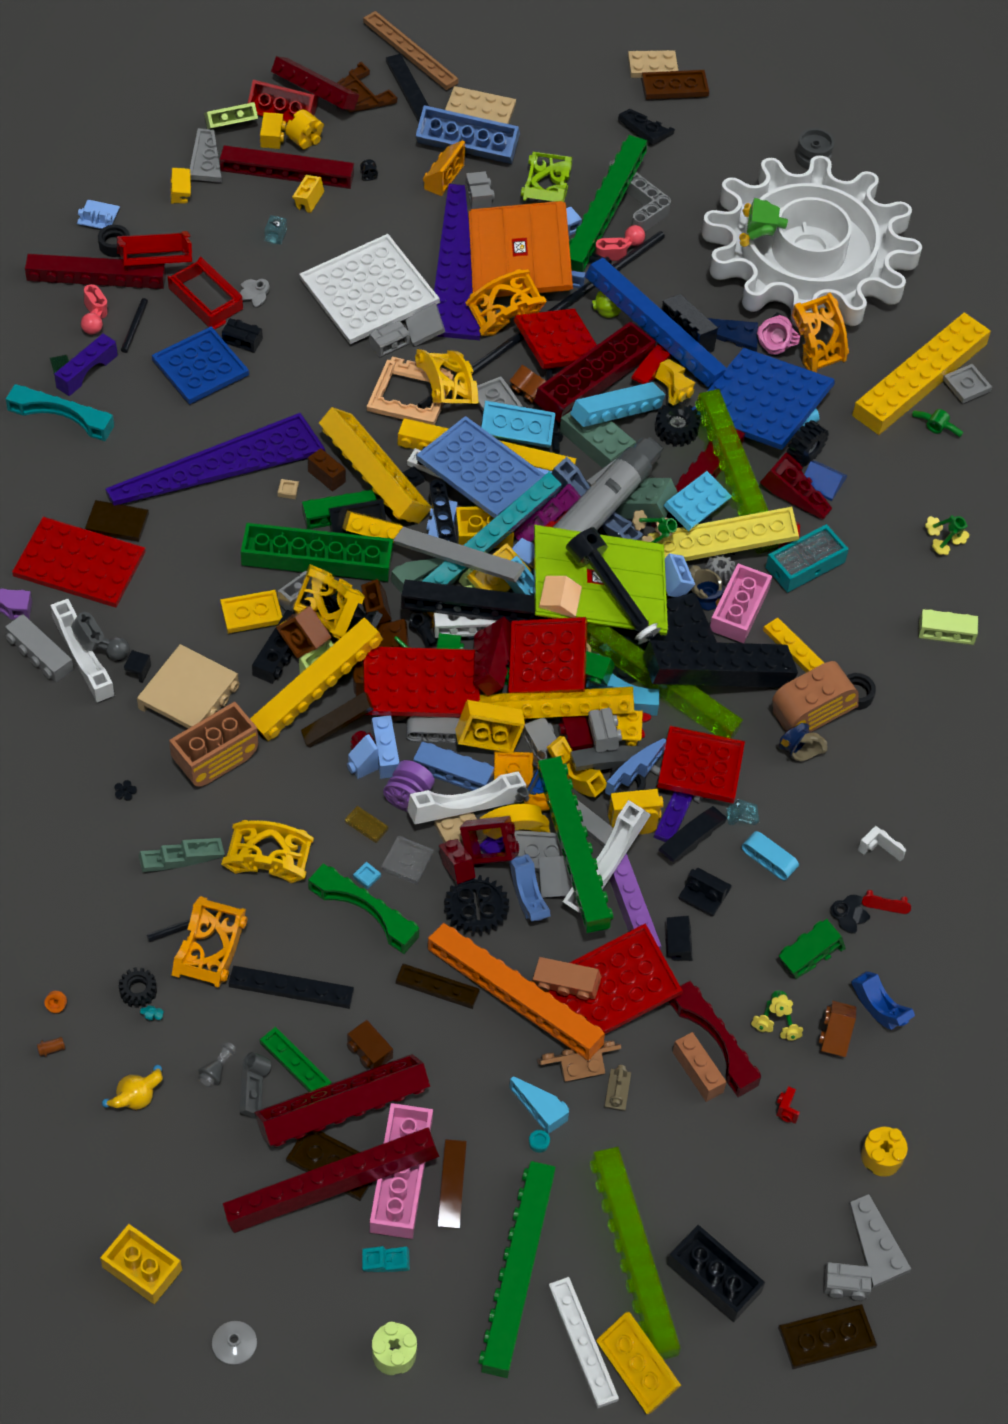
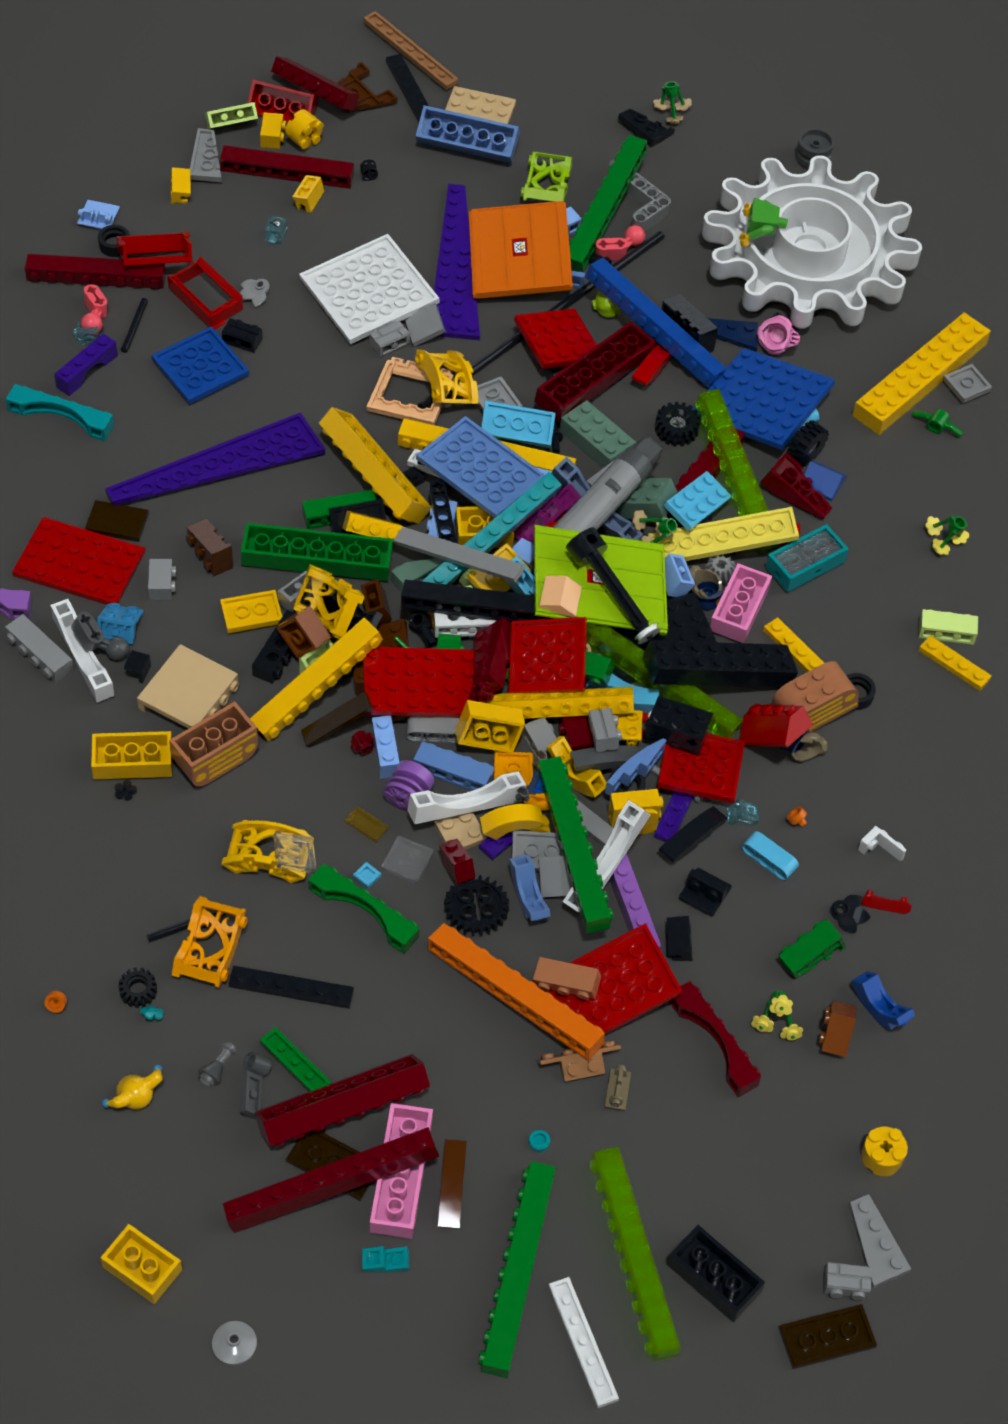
(50, 1046): dark orange pin -> none
(58, 362): clear green tile -> none
(85, 335): none -> clear light blue bracket
(119, 621): none -> dark azure bracket
(131, 755): none -> yellow brick
(161, 579): none -> light grey brick
(181, 855): sand green slope -> none
(210, 547): none -> reddish brown wedge
(288, 489): tan tile -> none
(294, 852): none -> clear tile
(326, 469): reddish brown brick -> none
(363, 758): light blue slope -> none
(369, 1045): reddish brown brick -> none
(399, 1359): yellowish green brick -> none
(437, 986): dark brown tile -> none
(445, 169): light orange slope -> none
(471, 843): dark red window -> none
(479, 190): light grey piece -> none
(482, 692): none -> dark red gear
(488, 292): light orange fence -> none
(526, 382): dark orange brick -> none
(542, 1105): medium azure slope -> none
(617, 404): medium azure brick -> none
(638, 1363): yellow plate -> none
(651, 62): tan plate -> none
(671, 90): none -> plant
(675, 84): reddish brown plate -> none
(678, 385): yellow arch -> none
(678, 724): none -> black piece
(699, 1066): nougat brick -> none
(774, 725): none -> red slope
(784, 1111): red bracket -> none
(797, 816): none -> orange tile
(811, 353): light orange fence -> none
(955, 663): none -> yellow plate

